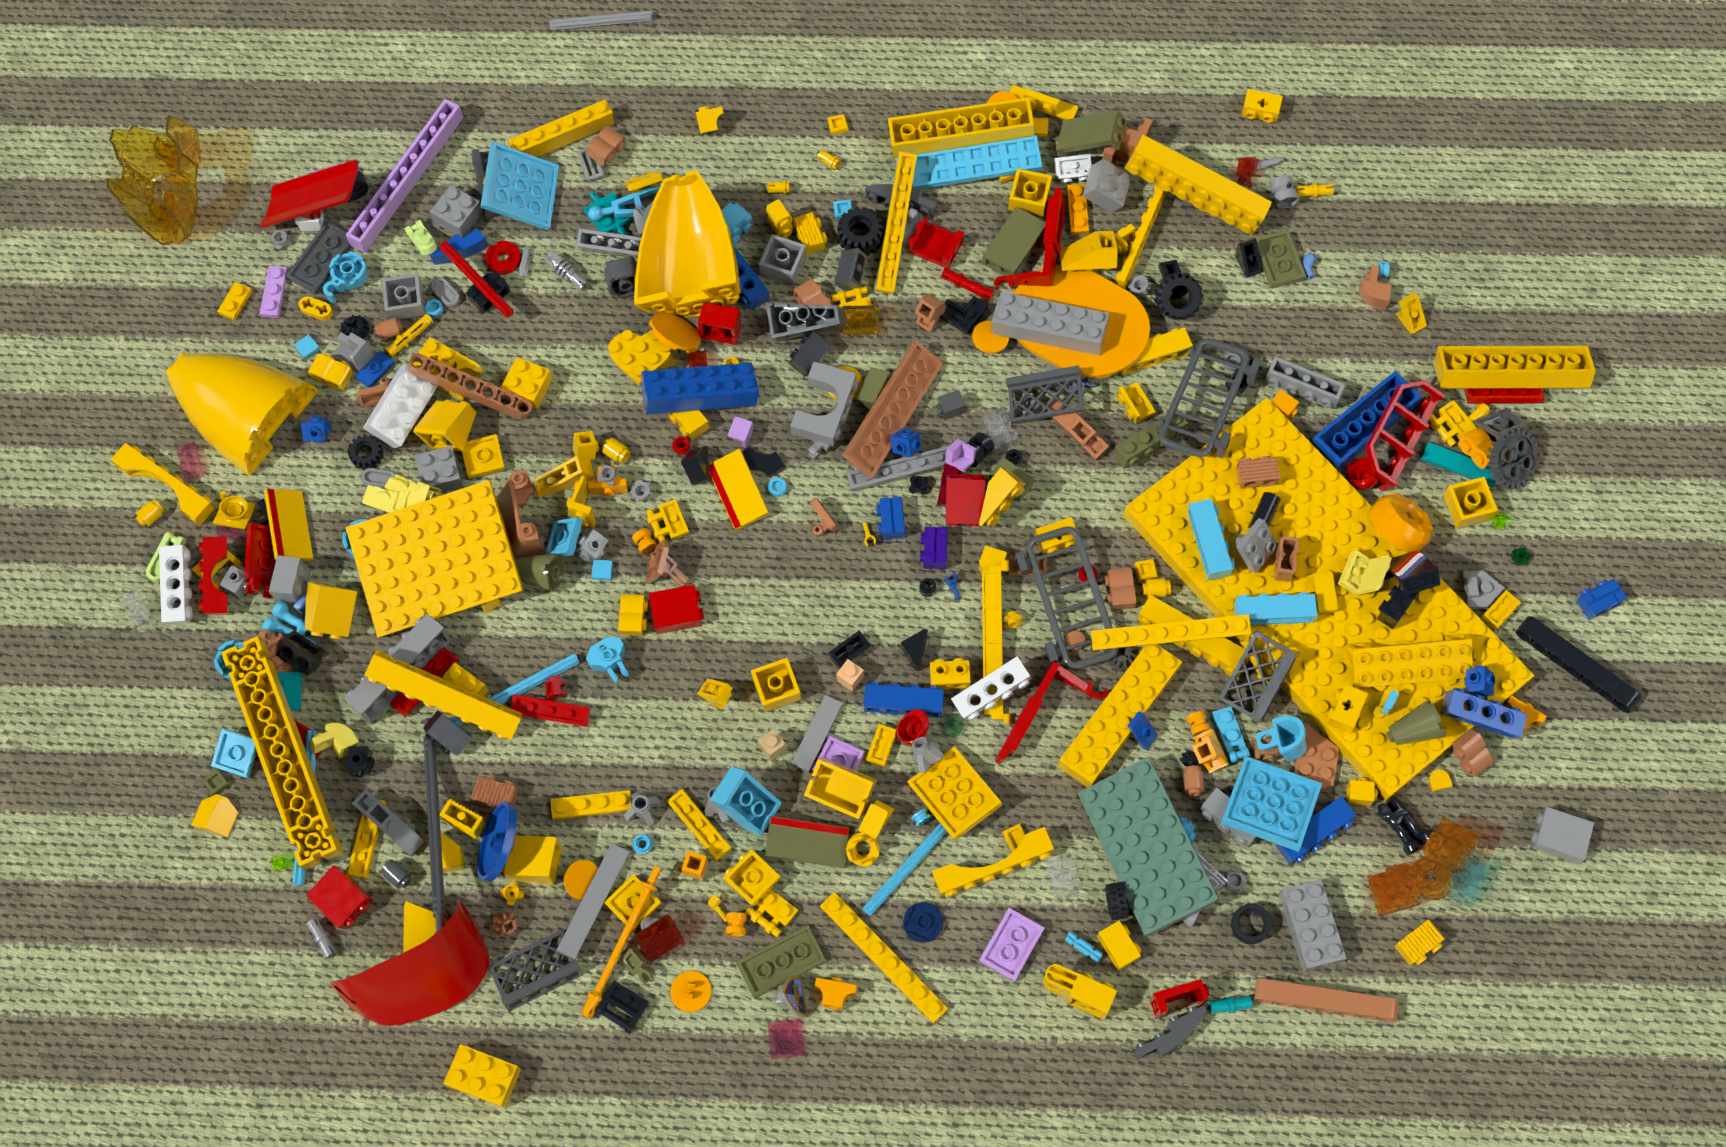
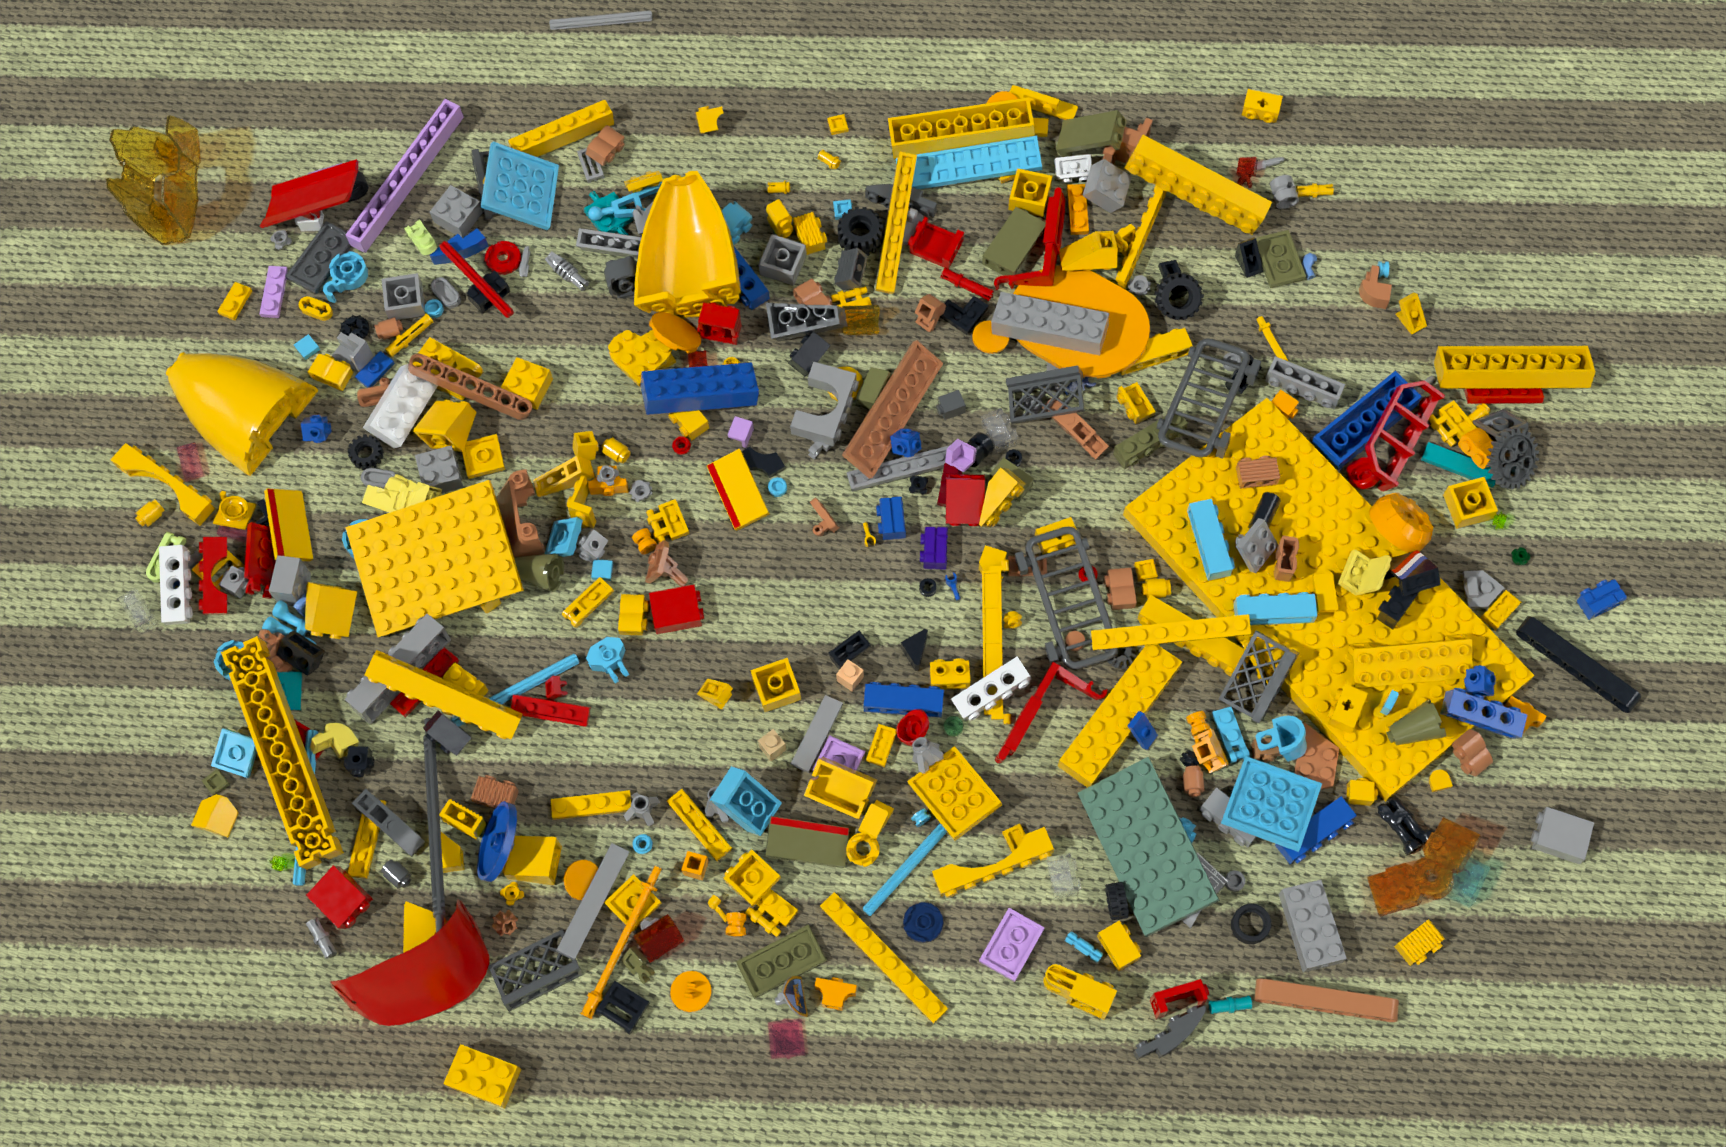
(587, 602): none -> yellow plate
(697, 465): black slope -> none
(1265, 328): none -> yellow sword

